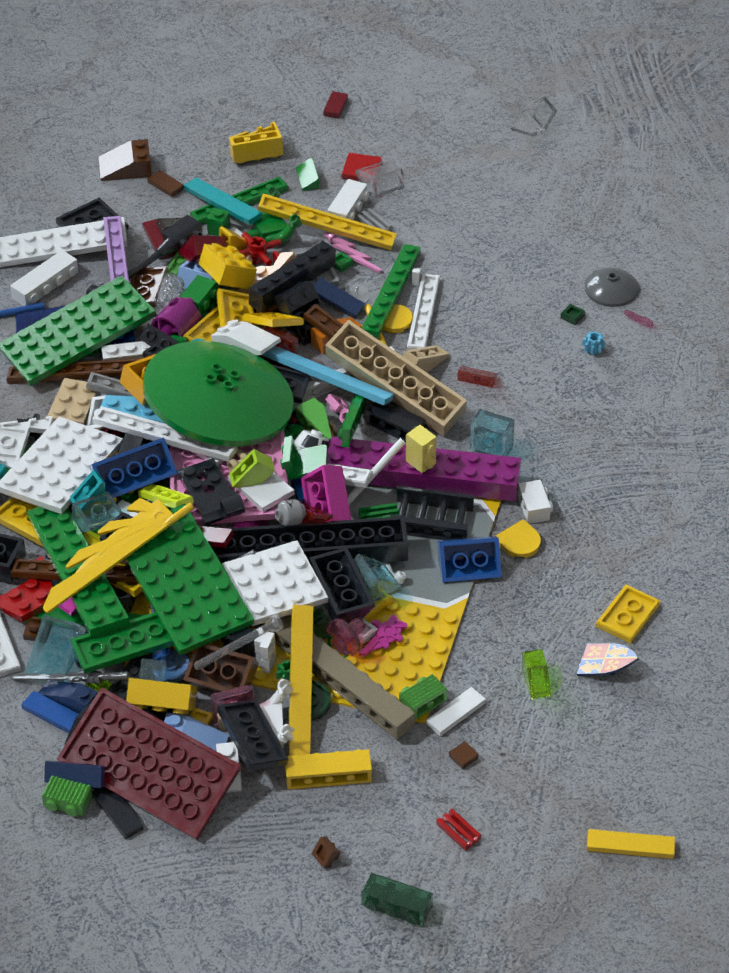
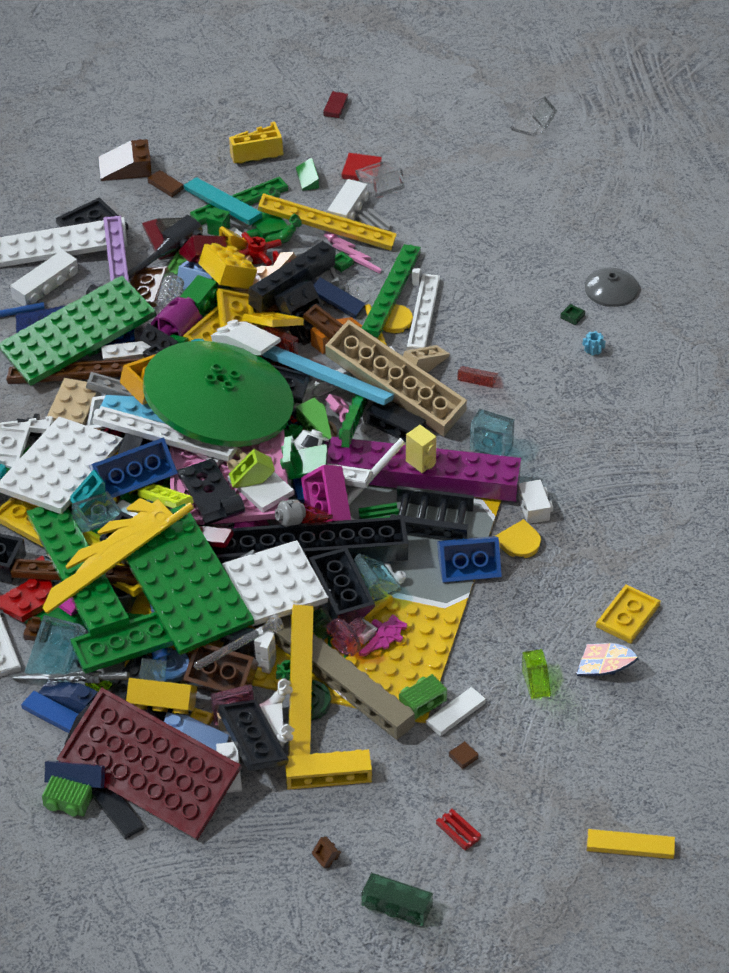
(644, 321): clear pink piece -> none

